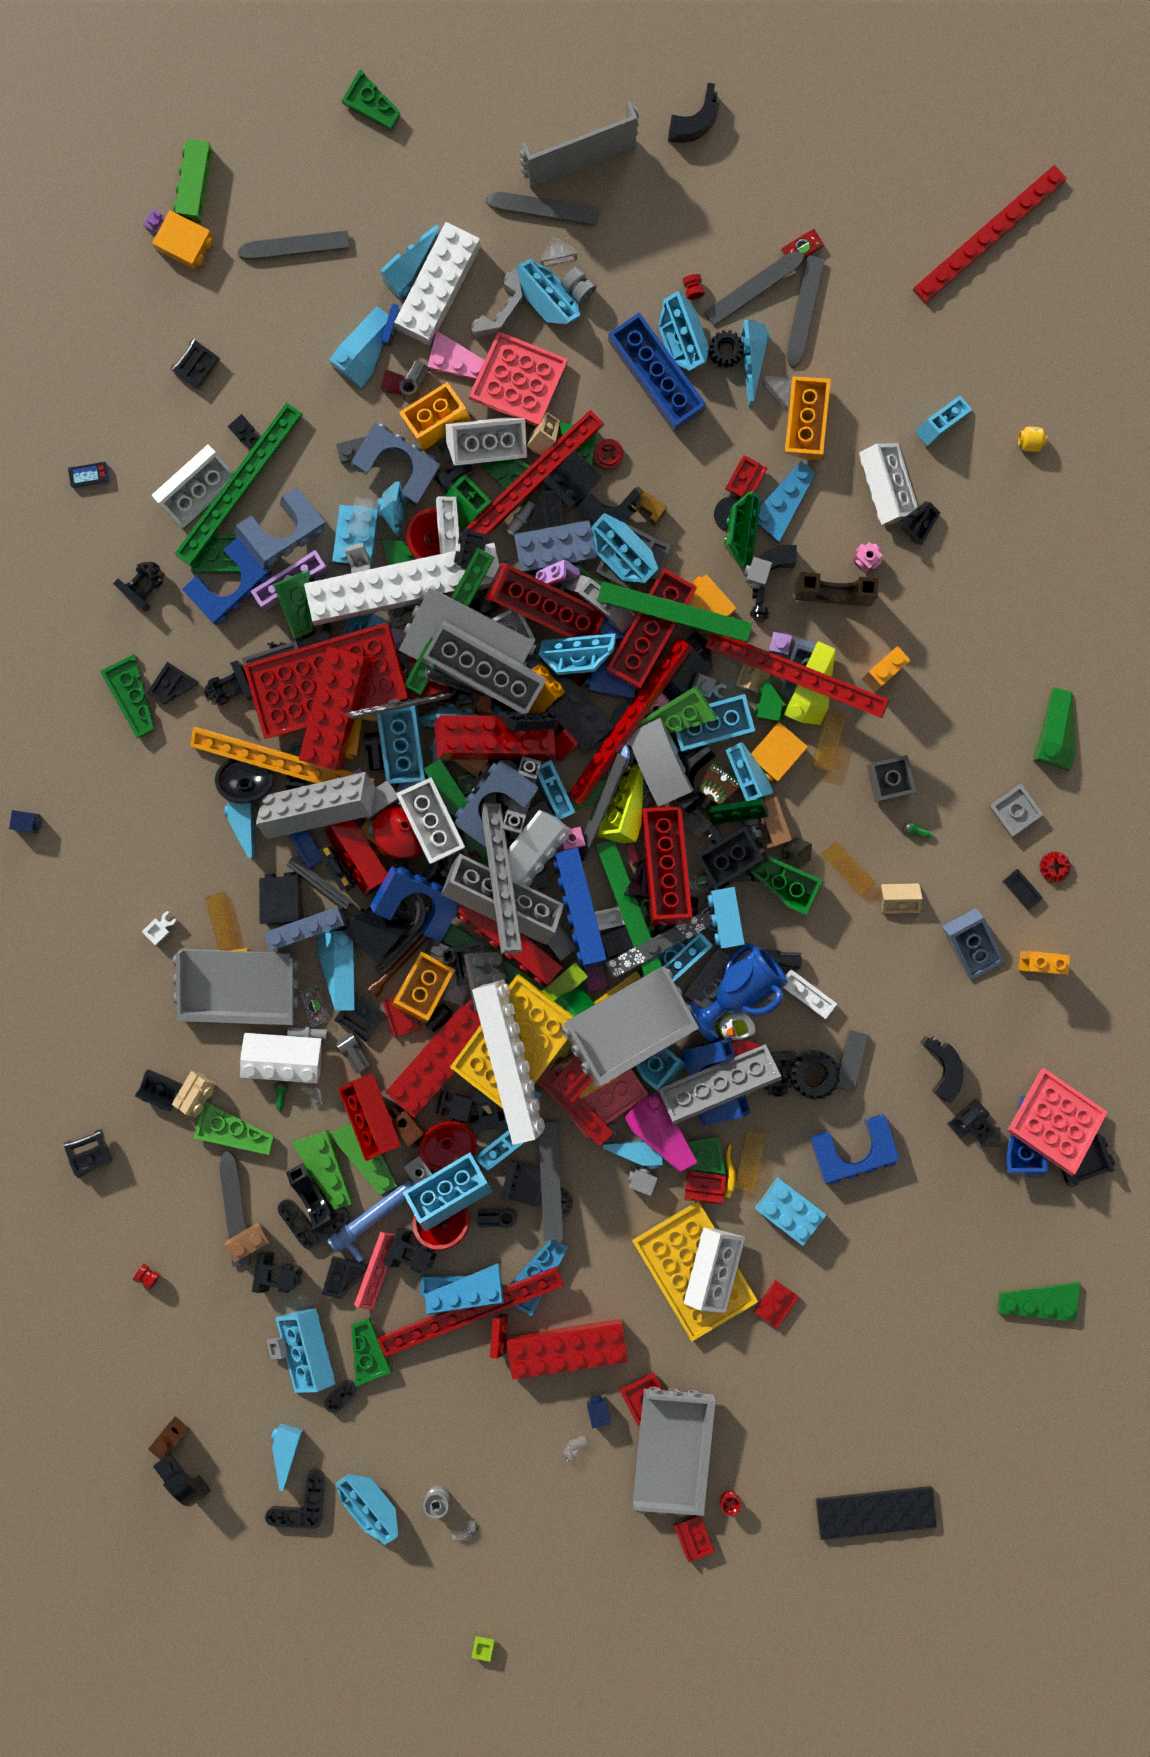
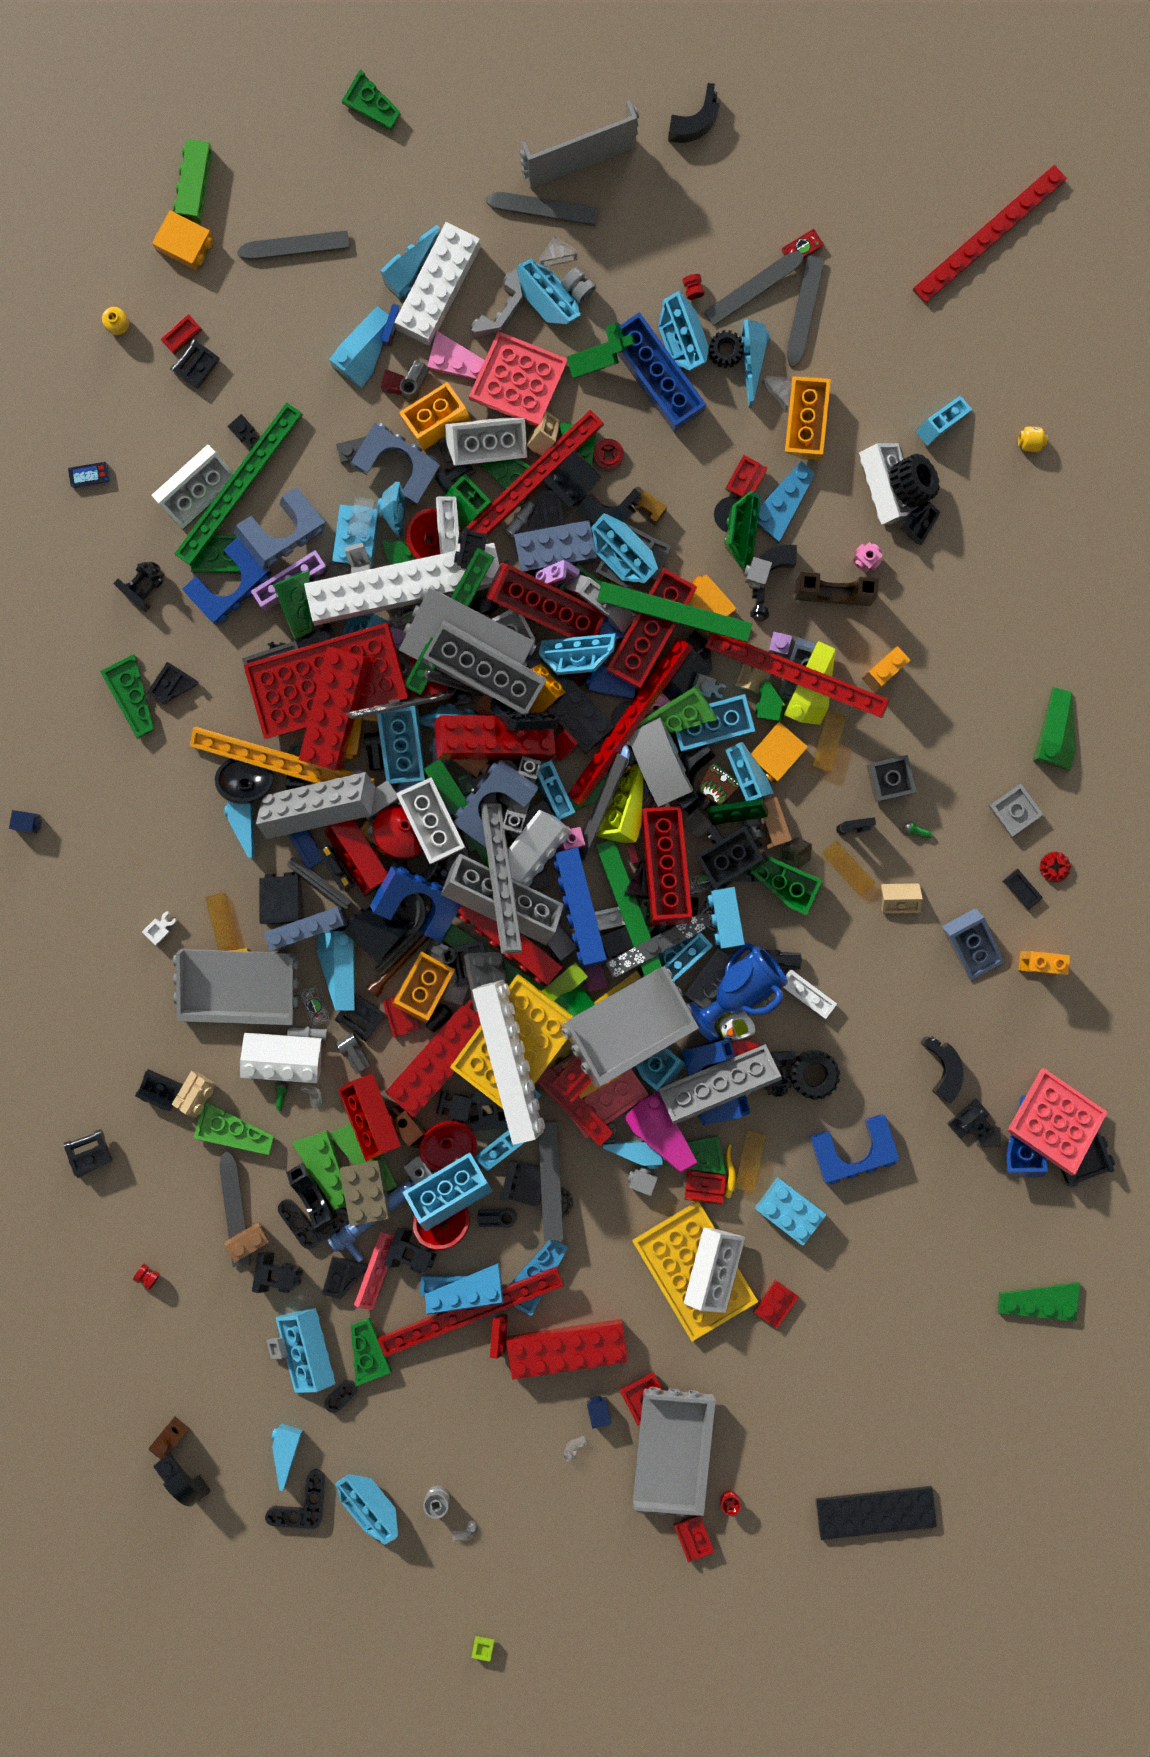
(115, 321): none -> yellow head
(154, 221): medium lavender tile -> none
(181, 334): none -> red tile
(239, 679): black tile -> none
(365, 1193): none -> dark tan brick
(601, 355): none -> green piece
(852, 1059): dark grey tile -> none
(860, 825): none -> black plate
(914, 480): none -> black tyre

